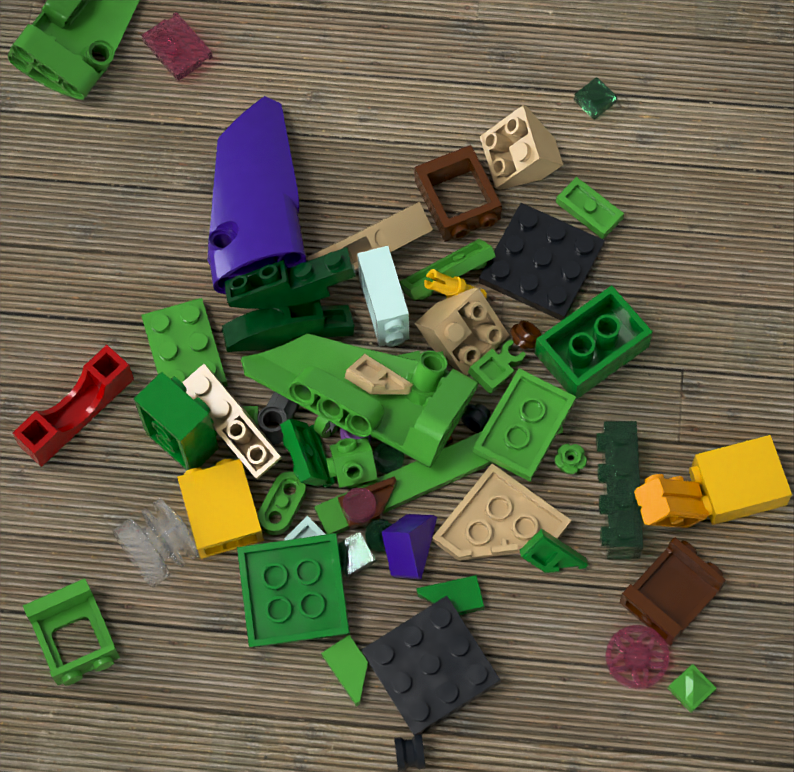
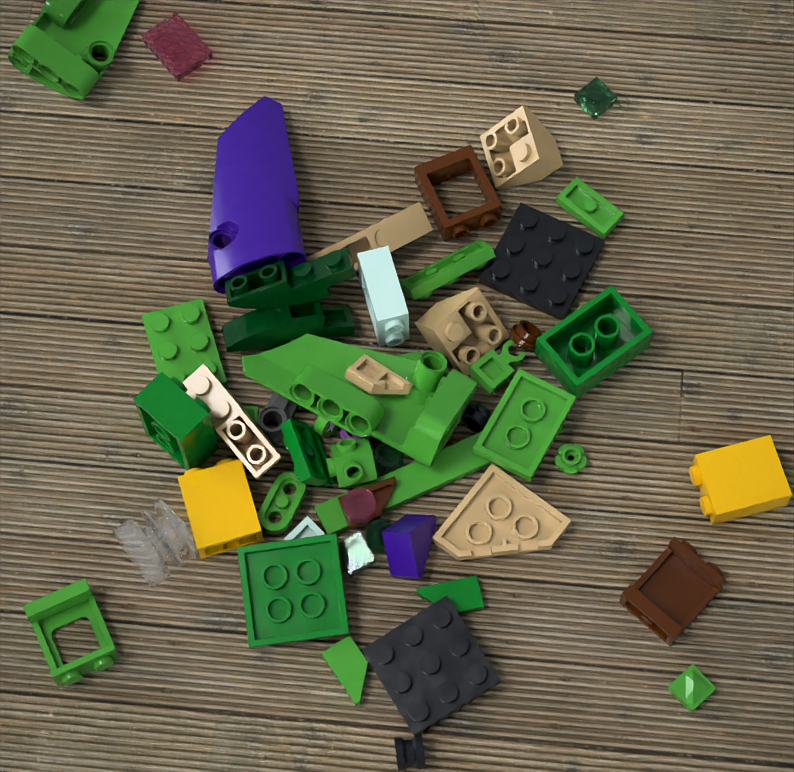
(53, 428): red arch -> none
(447, 285): yellow pin -> none
(551, 553): green tile -> none
(620, 479): clear green brick -> none
(637, 656): clear pink wheel -> none
(670, 502): light orange brick -> none

